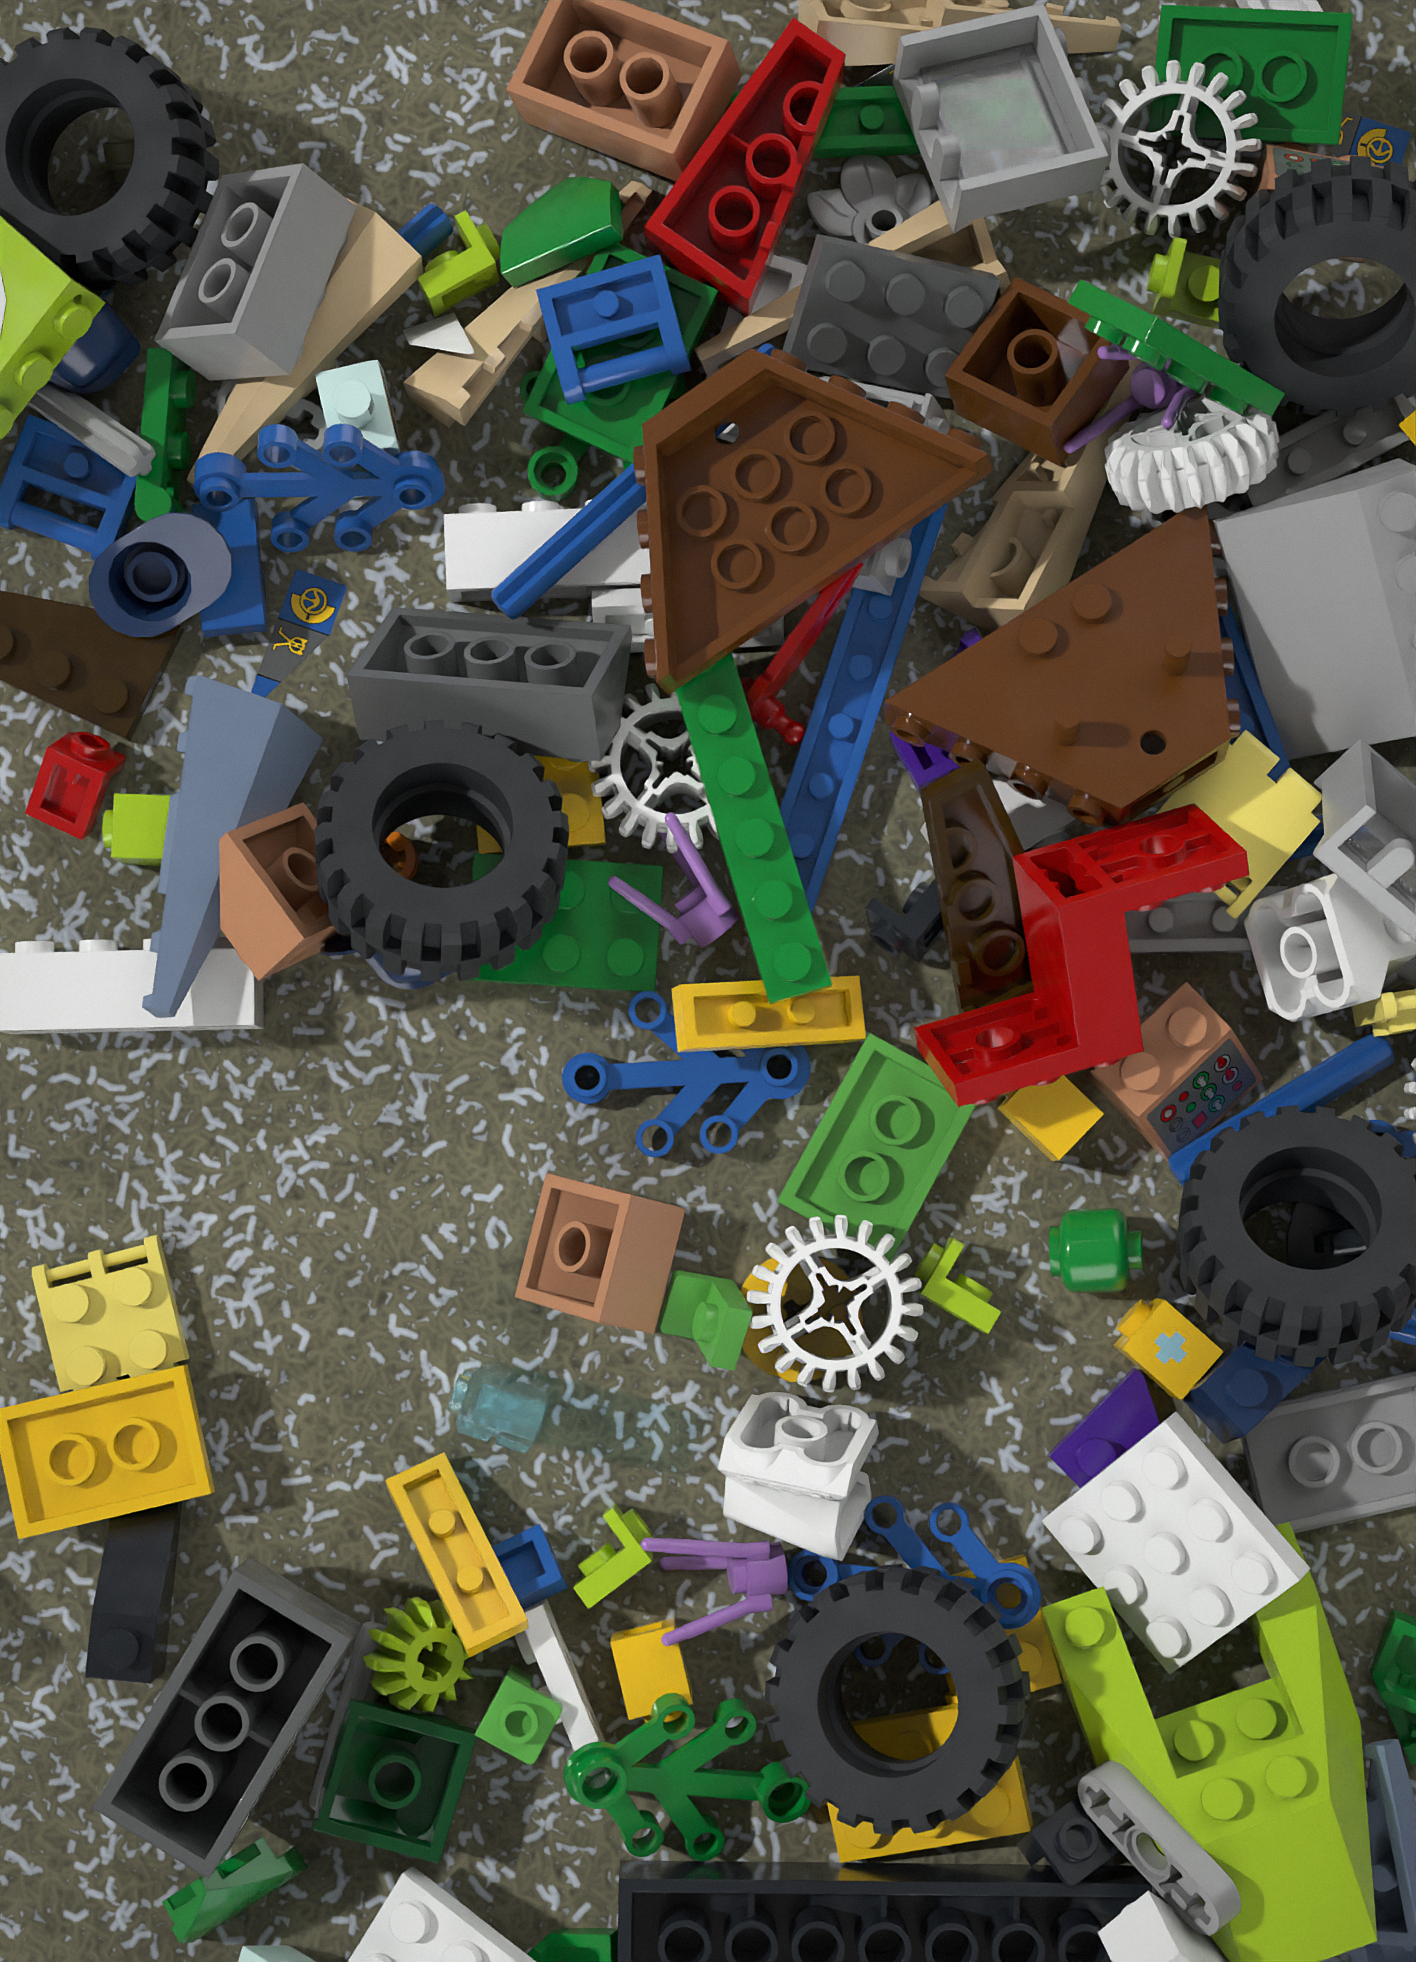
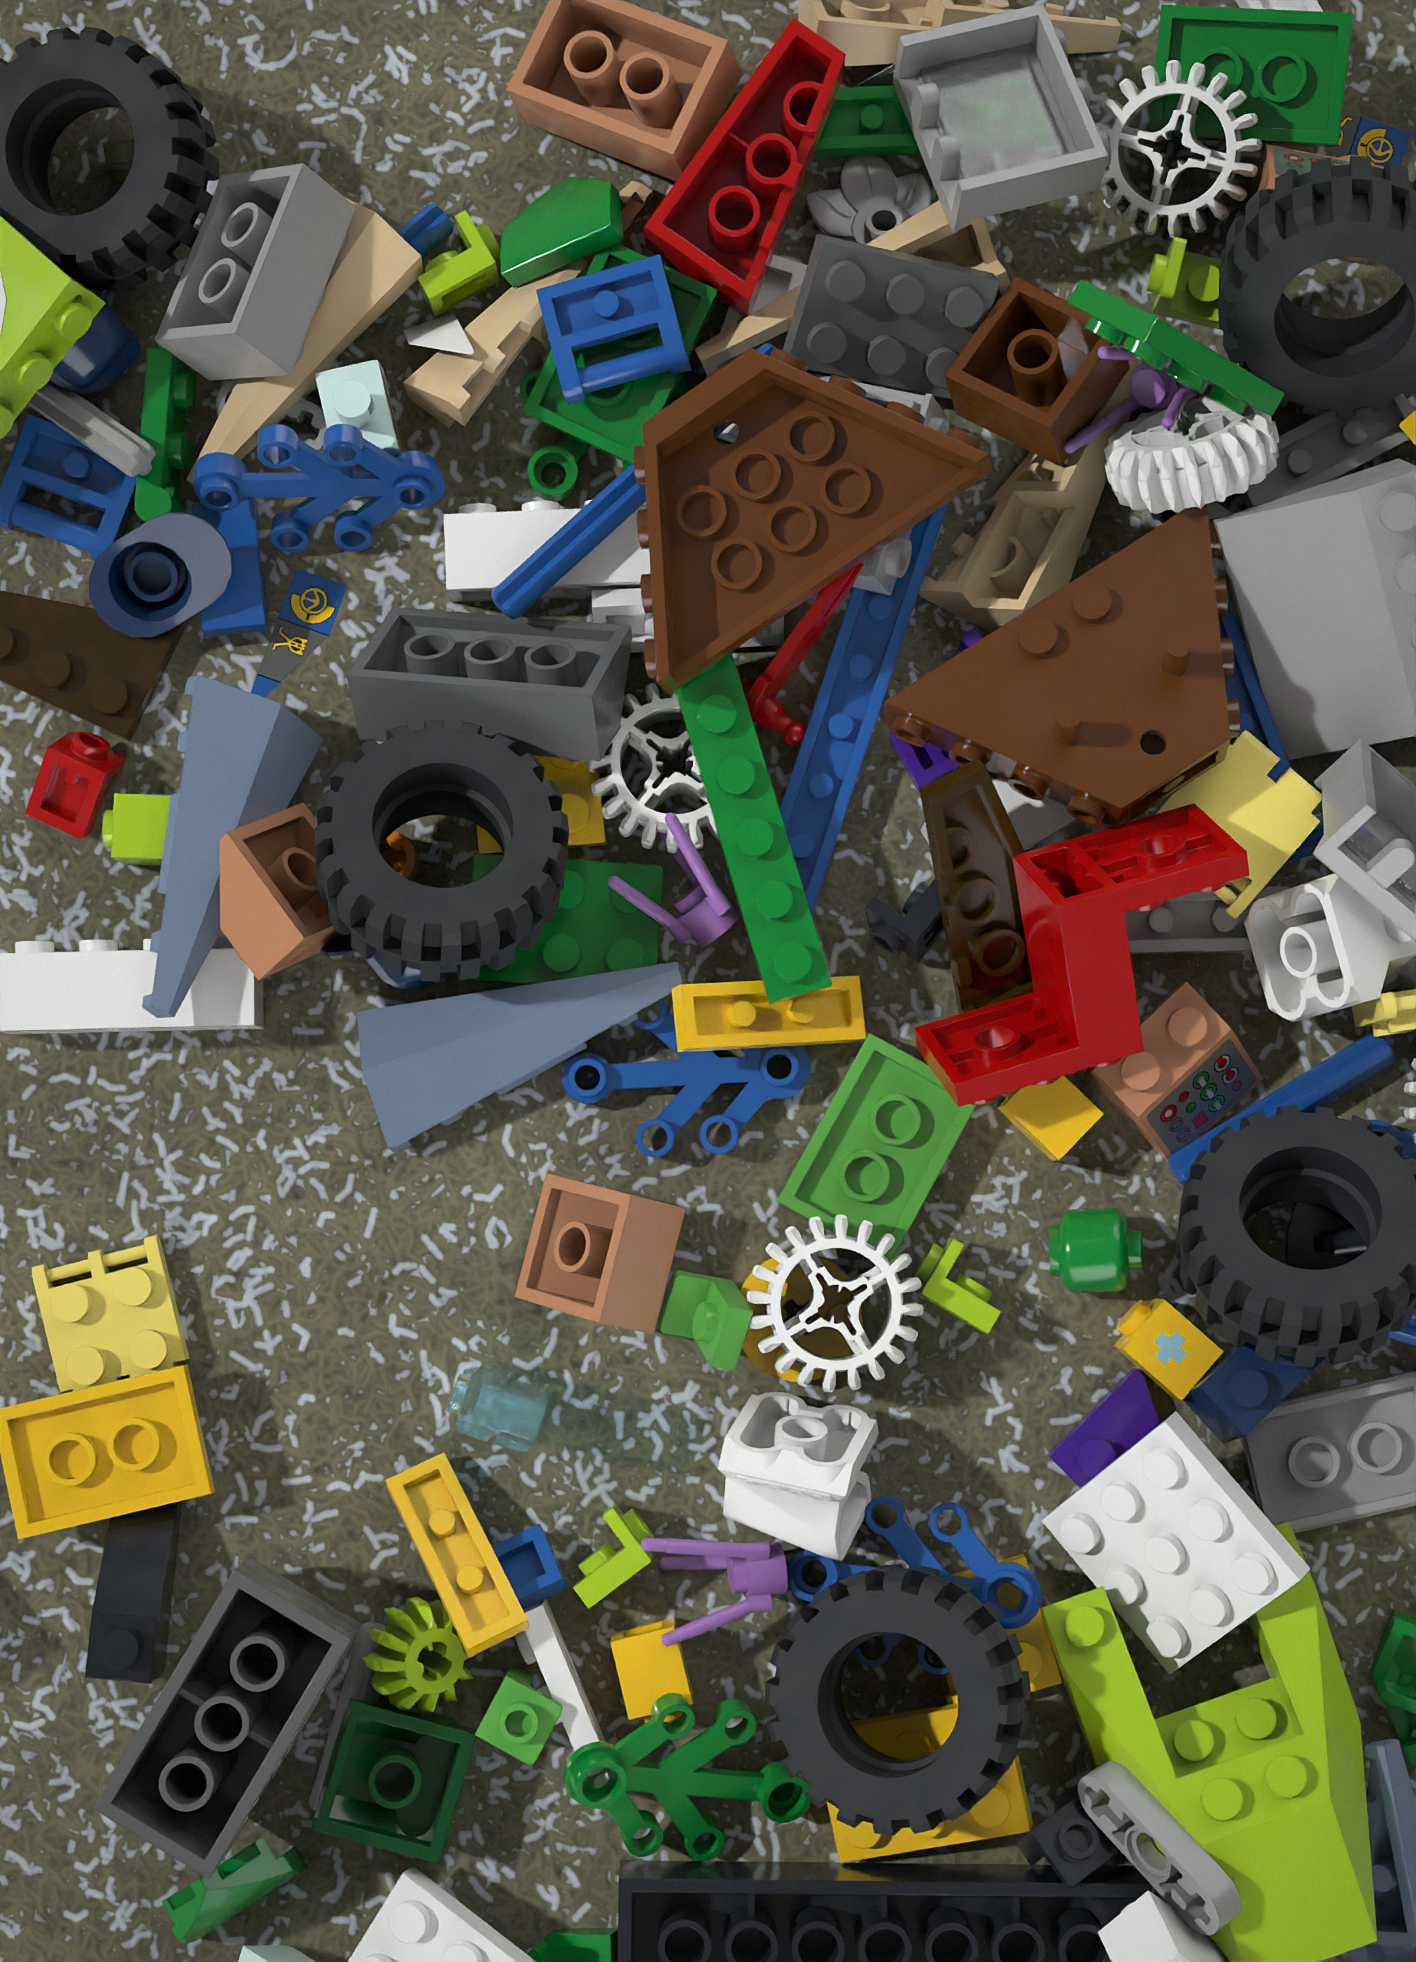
(450, 1052): none -> sand blue wedge

